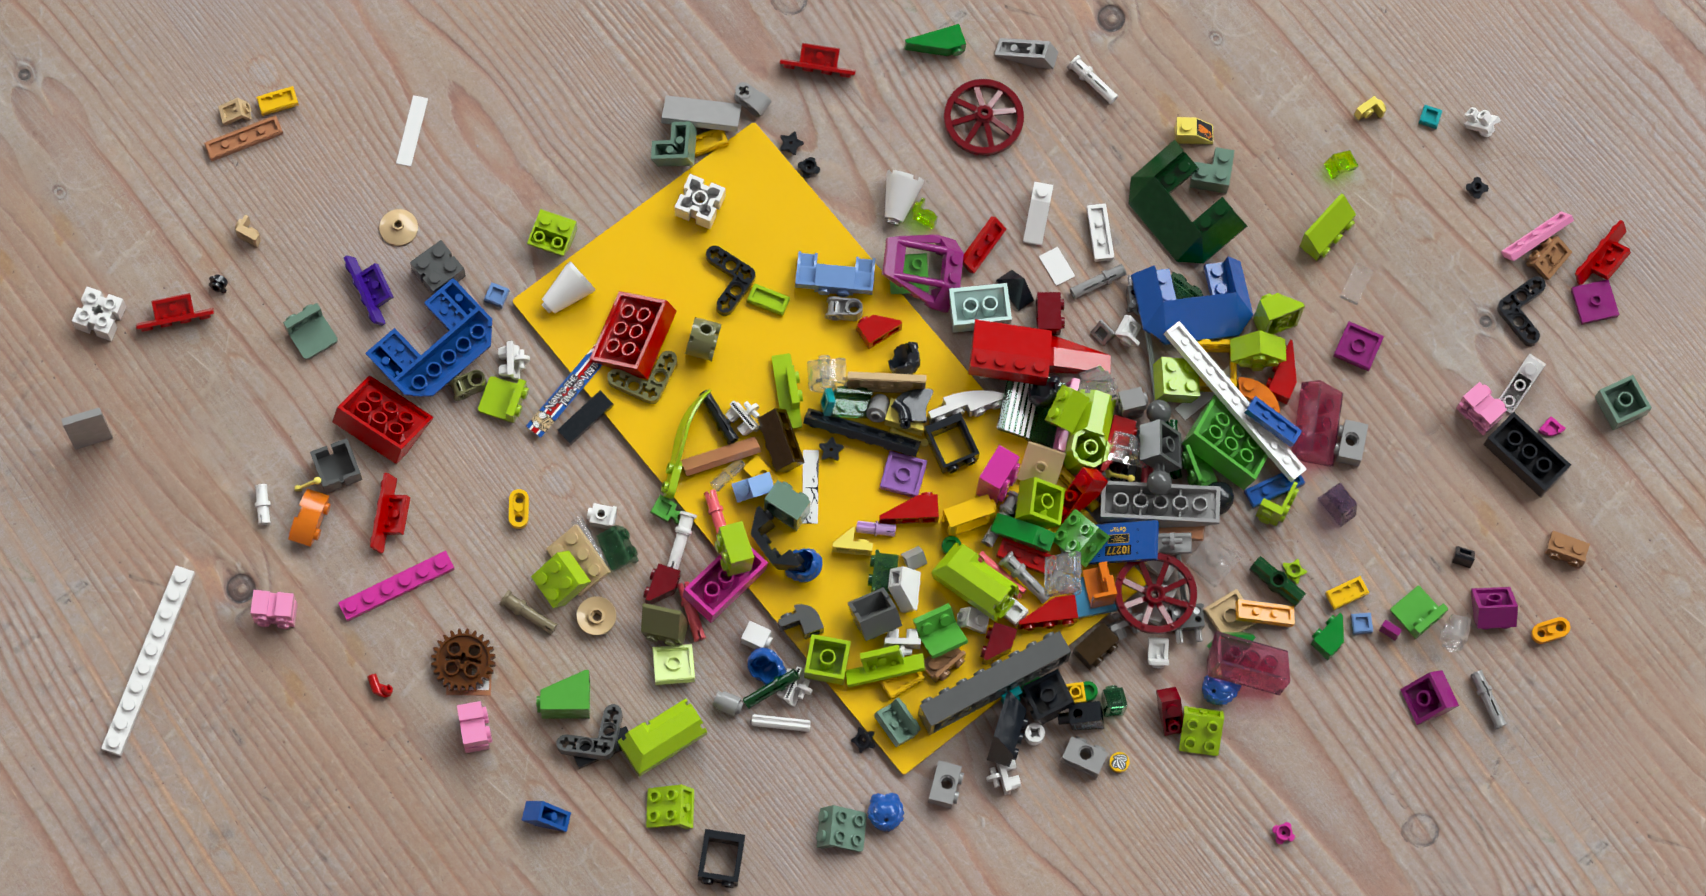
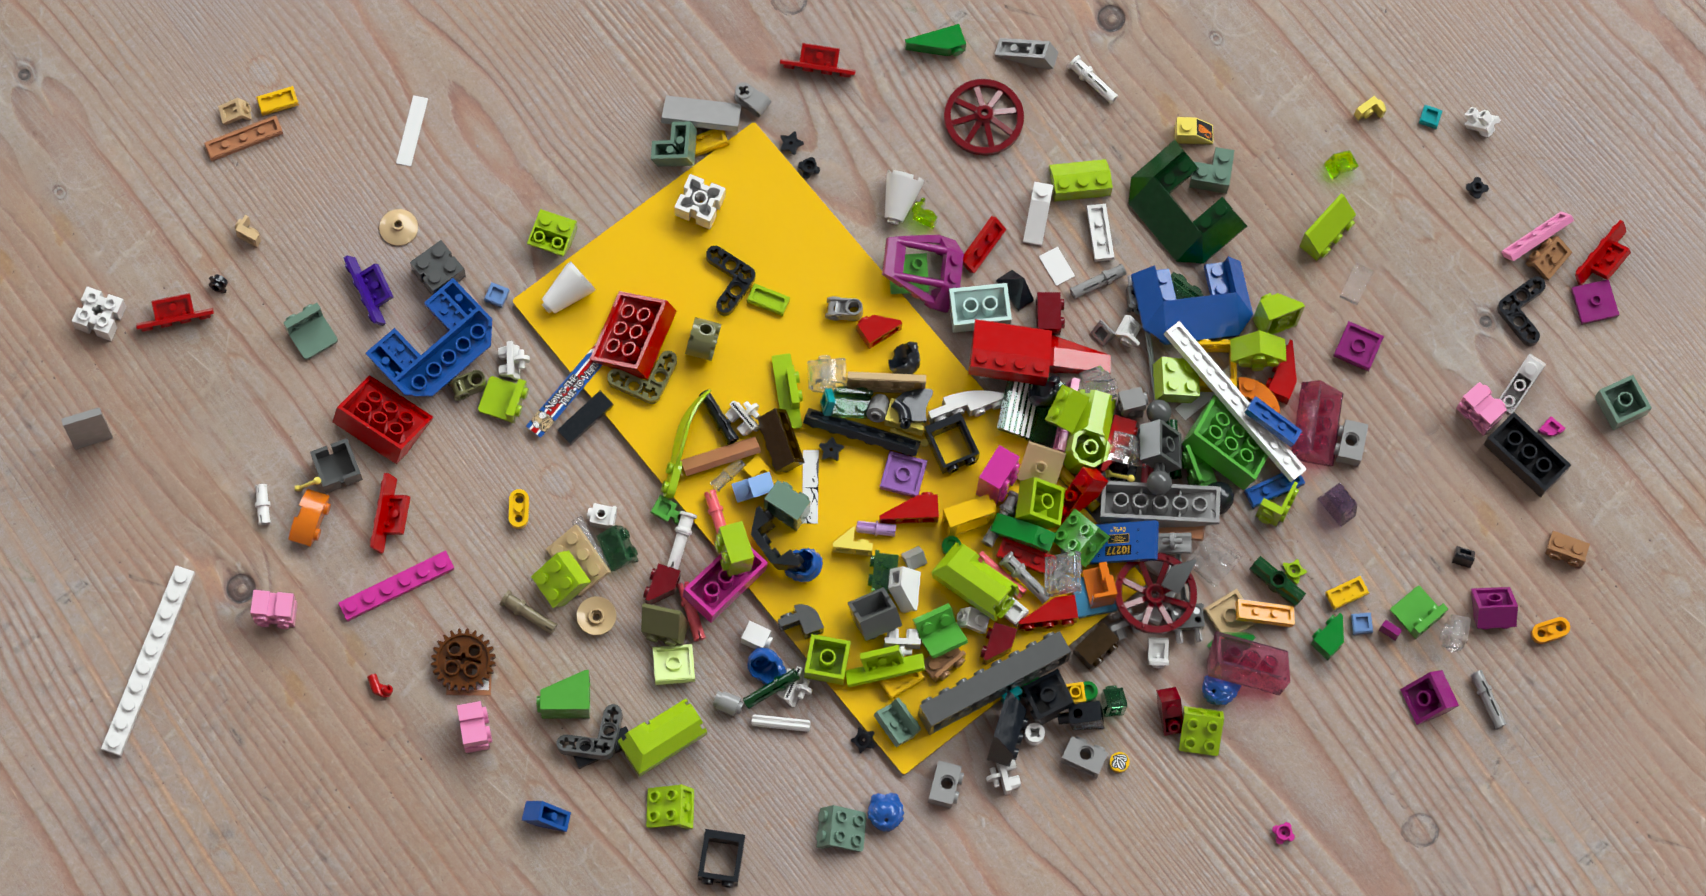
(834, 278): medium blue bracket -> none
(1081, 180): none -> lime slope
(1178, 575): none -> dark grey slope

